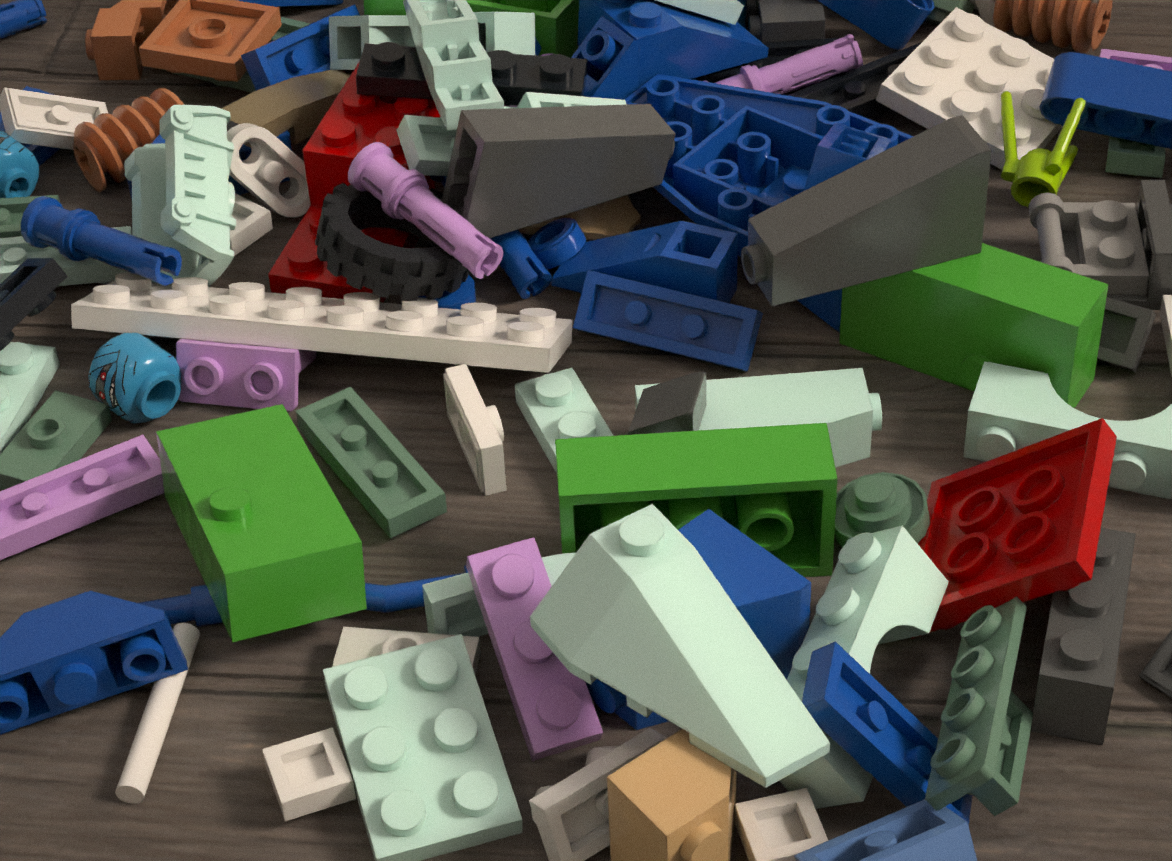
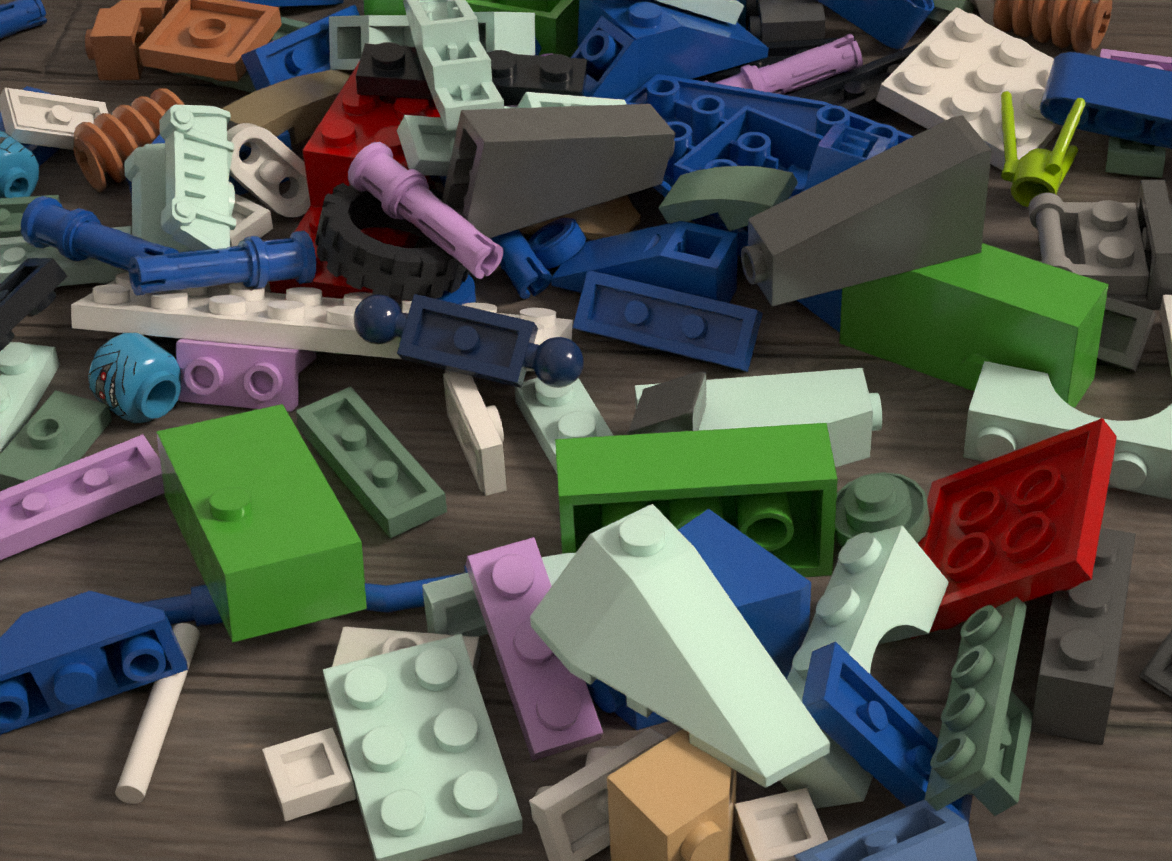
(249, 263): none -> blue pin
(468, 340): none -> dark blue plate
(729, 190): none -> sand green slope

